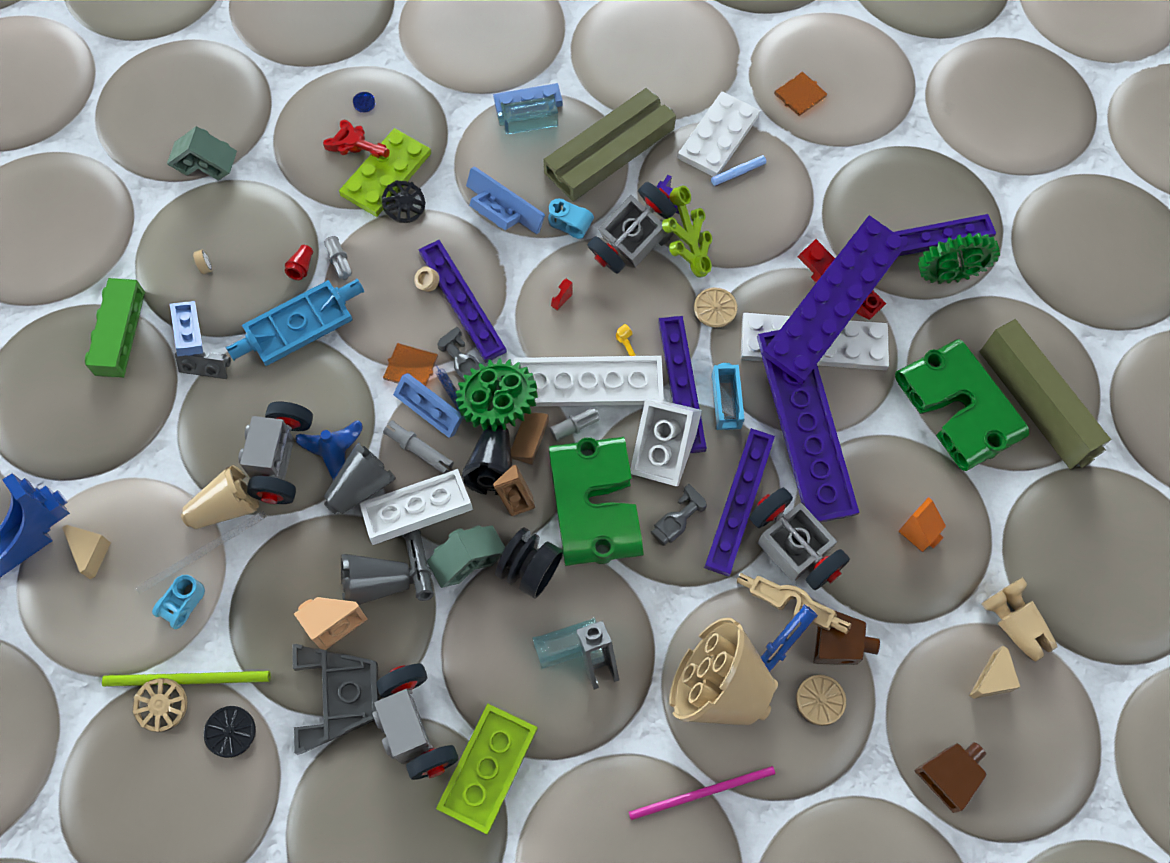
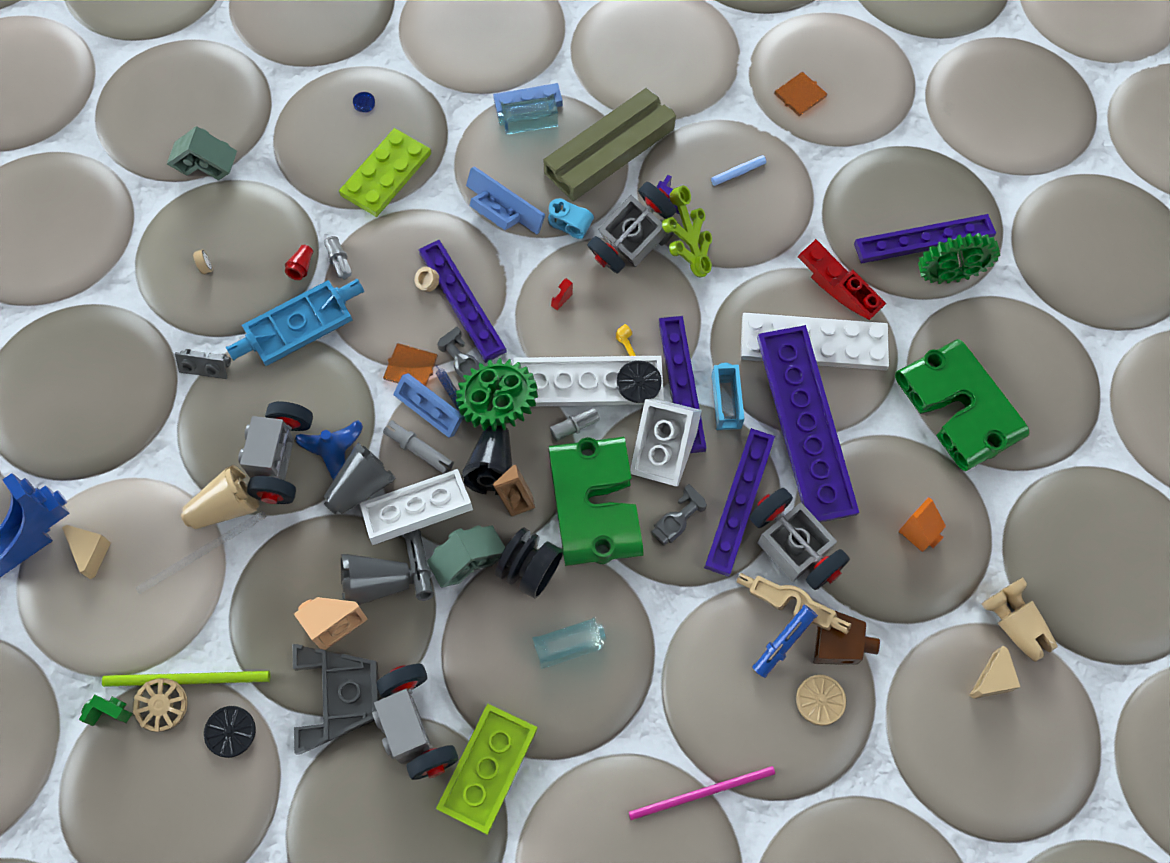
(97, 705): none -> green bracket
(115, 327): bright green brick -> none
(177, 602): medium azure piece -> none
(186, 328): plate -> none
(353, 140): red piece -> none
(403, 201): black wheel -> none
(529, 437): medium nougat slope -> none
(597, 651): dark grey window -> none
(639, 381): none -> black wheel
(715, 307): tan wheel -> none
(718, 134): white plate -> none
(722, 679): tan cone -> none
(834, 299): dark purple plate -> none
(954, 774): reddish brown torso -> none
(1044, 395): olive brick -> none

